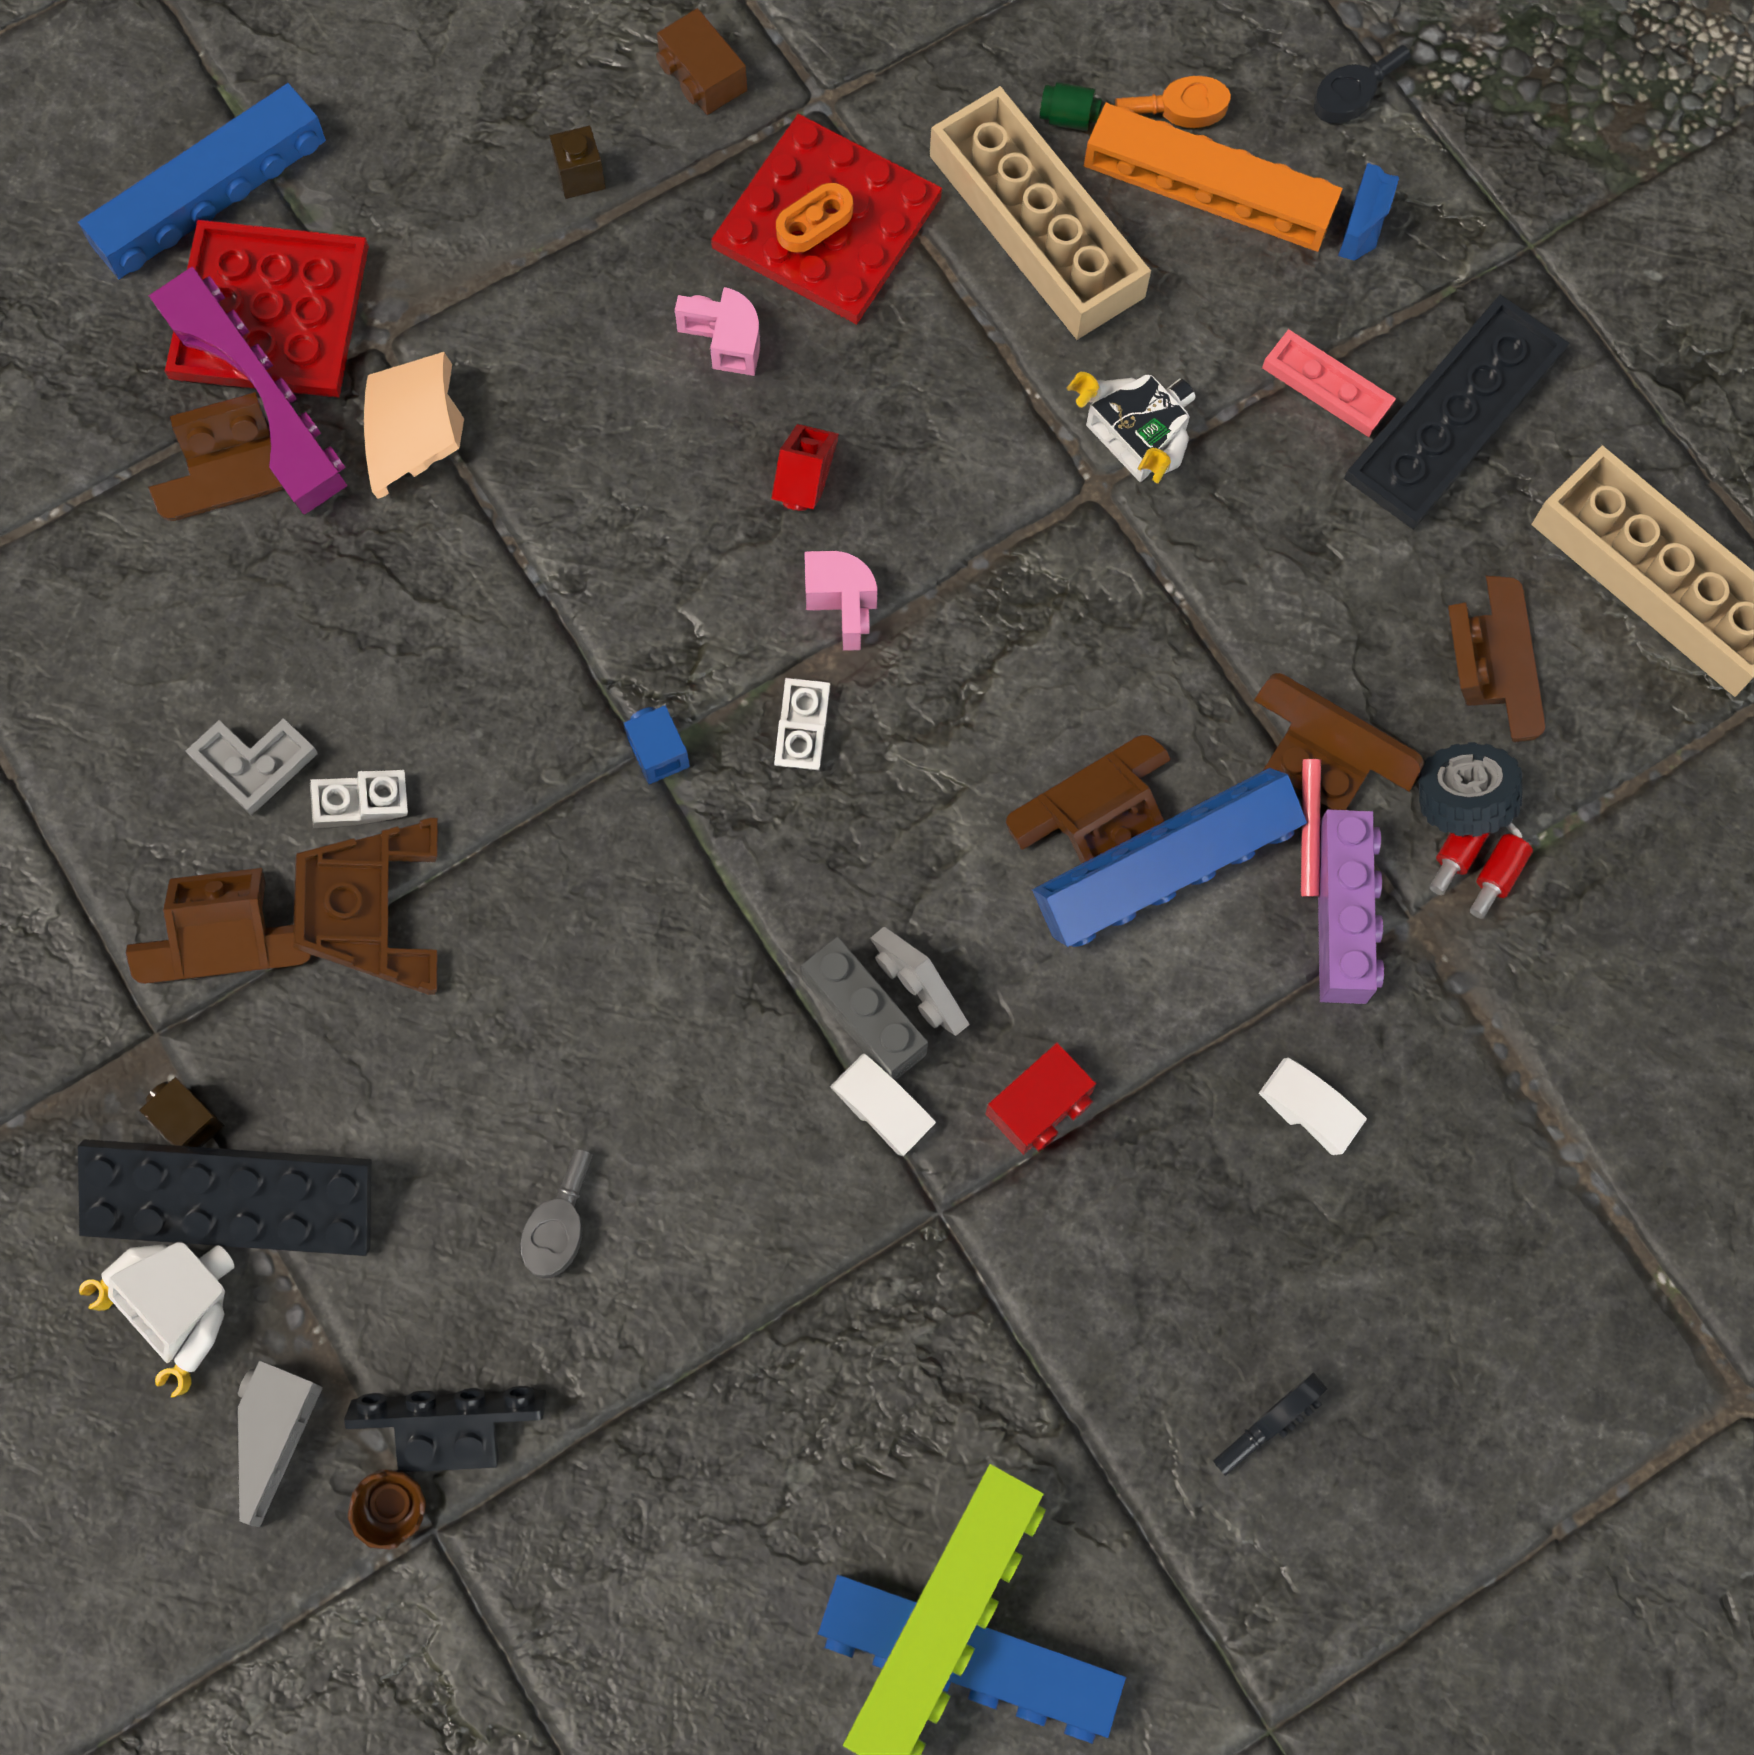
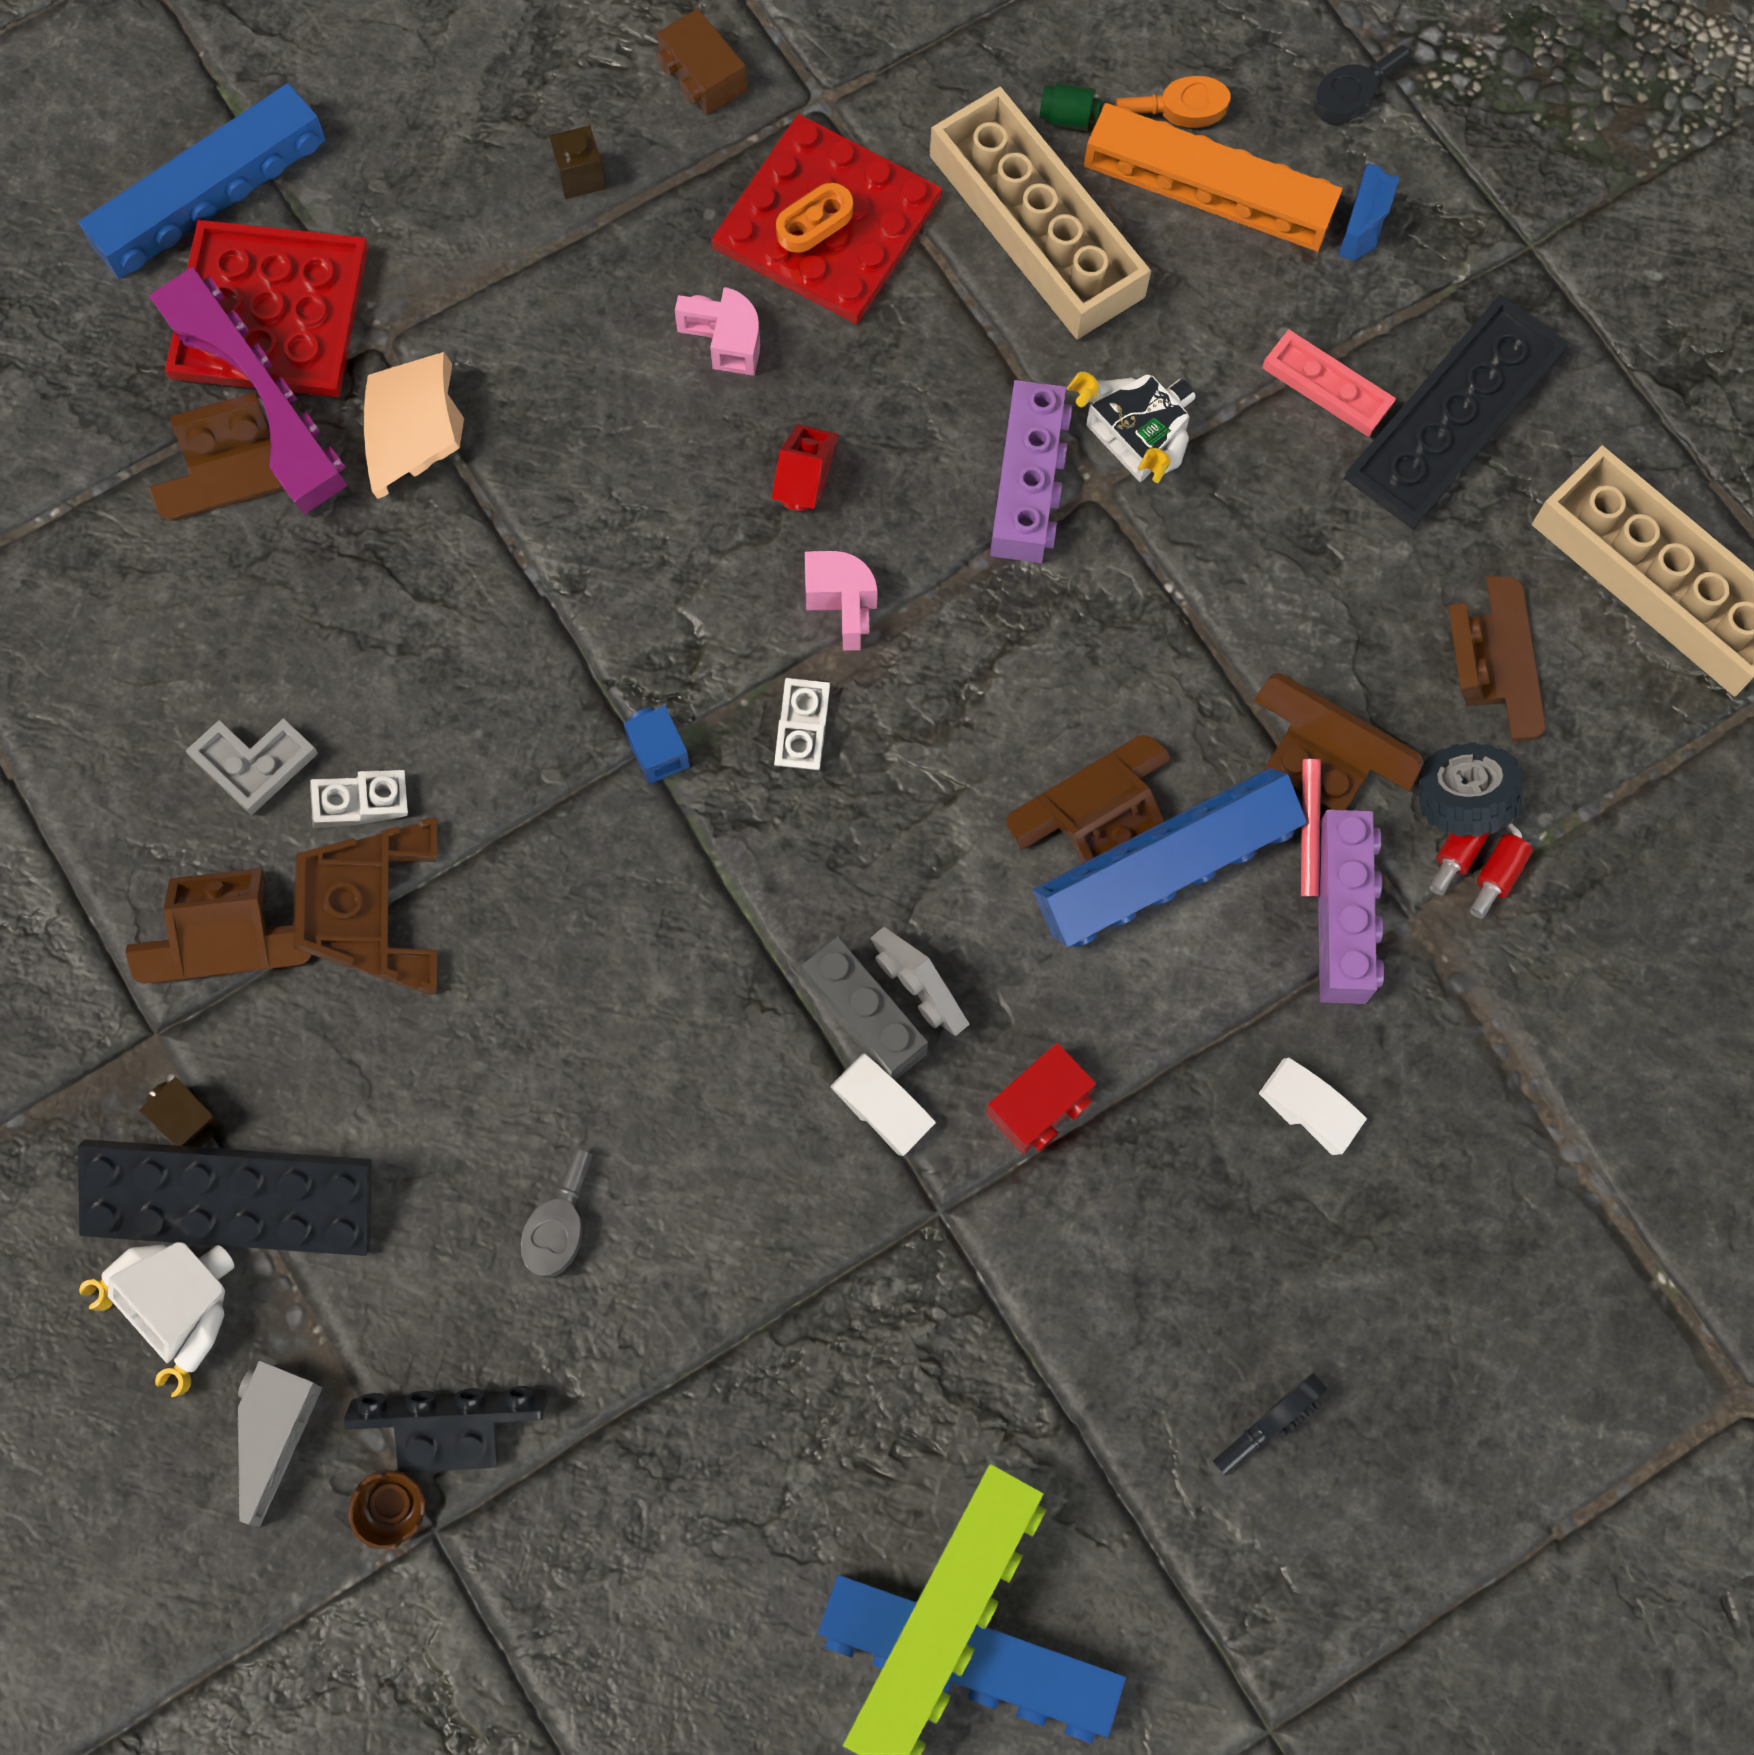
(1029, 470): none -> medium lavender brick

